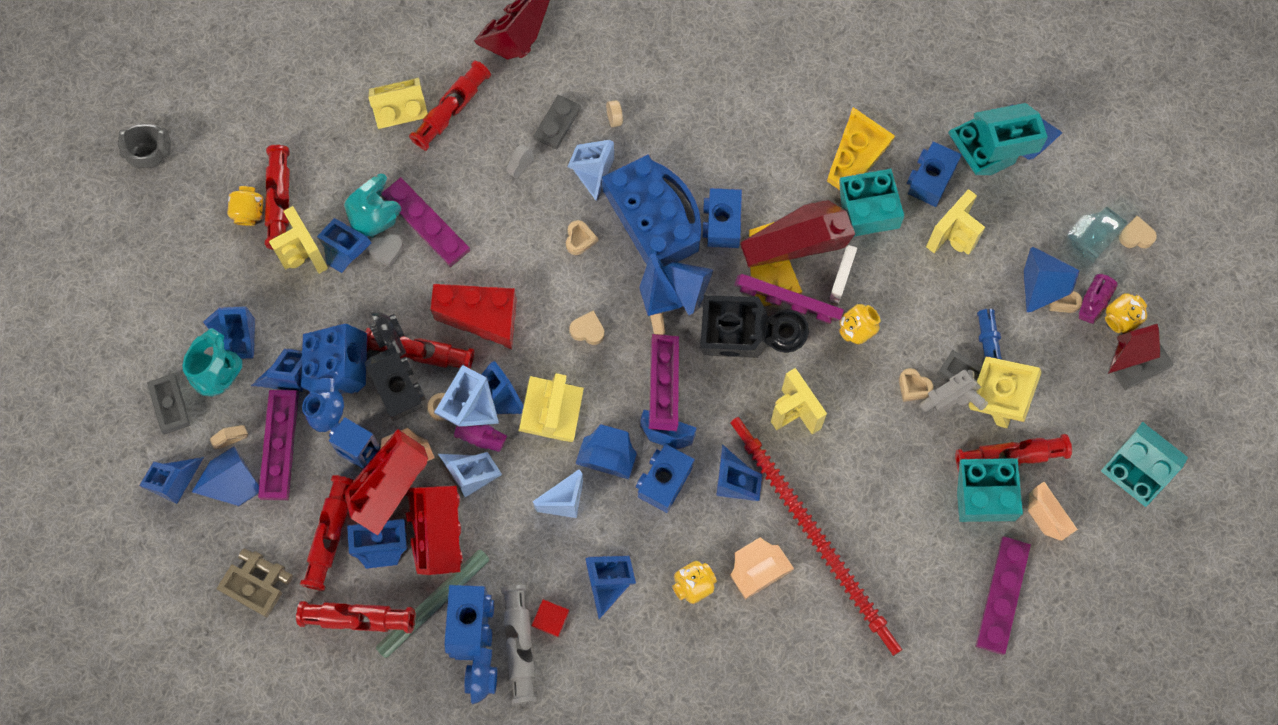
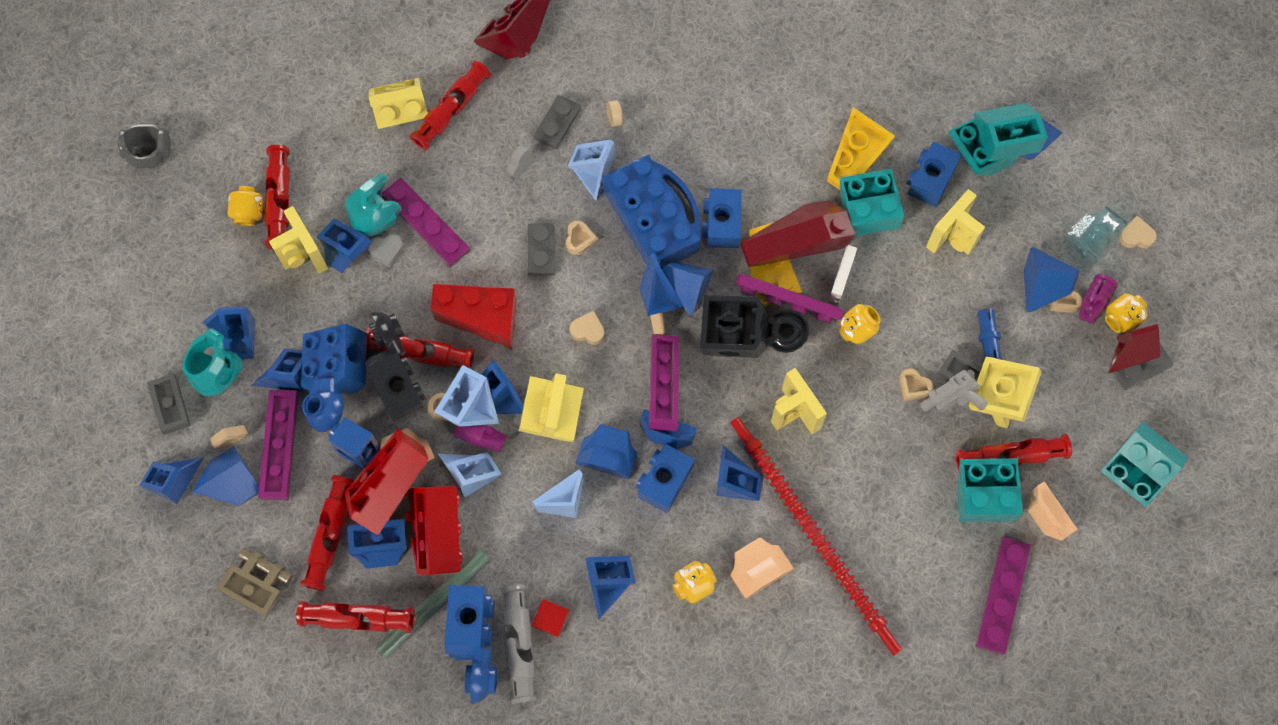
(541, 249): none -> dark grey plate

